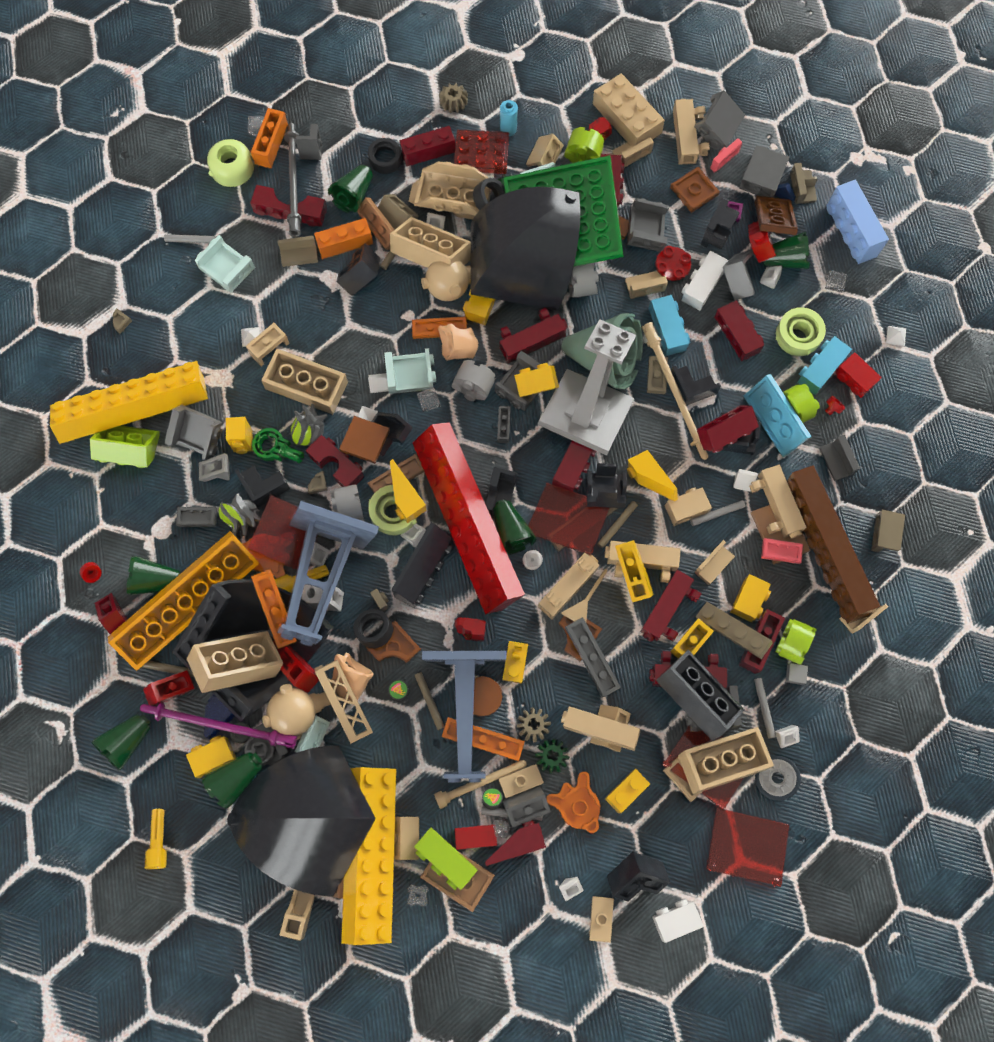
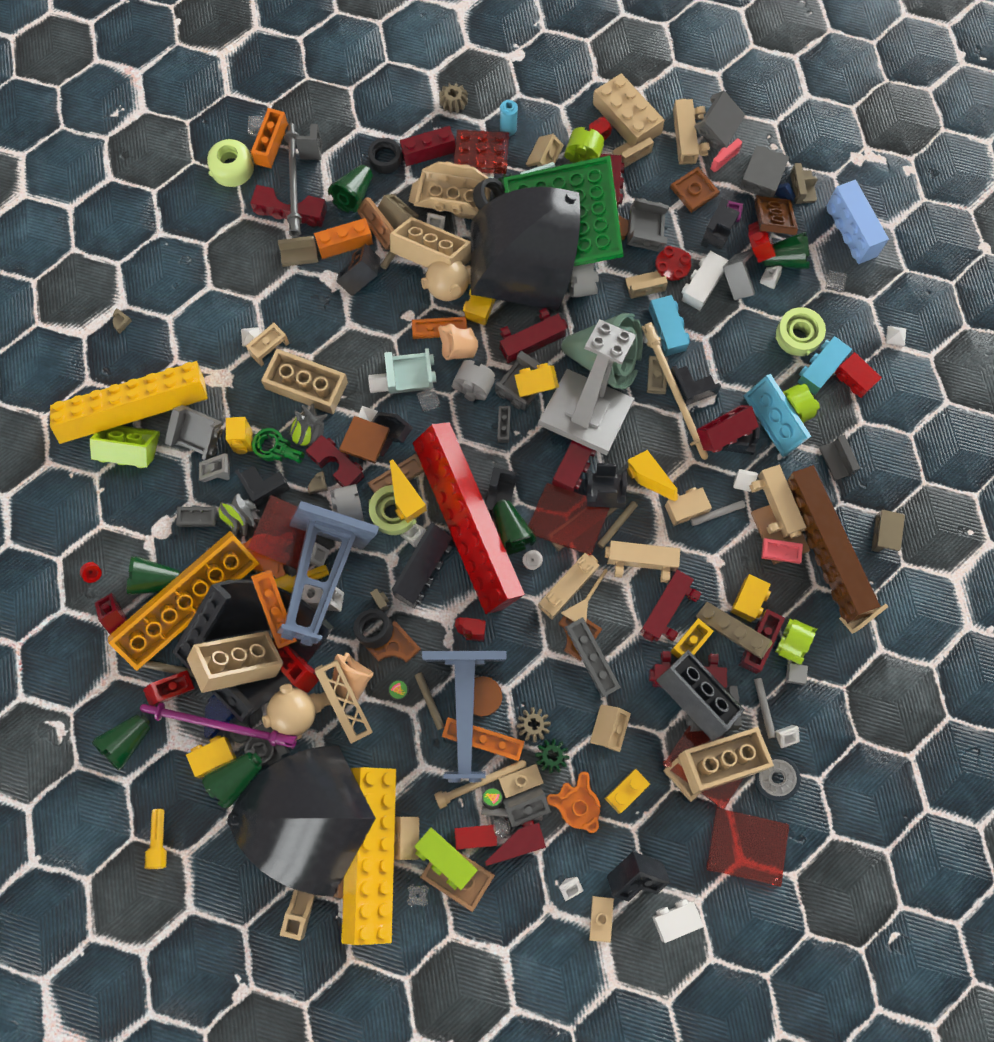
(188, 238): light grey bar -> none
(224, 264): light aqua panel -> none
(314, 735): light aqua plate -> none
(515, 662): yellow plate -> none
(601, 728): tan brick -> none
(634, 571): yellow slope -> none
(714, 563): tan panel -> none
(739, 330): dark red brick -> none
(834, 406): red tile -> none

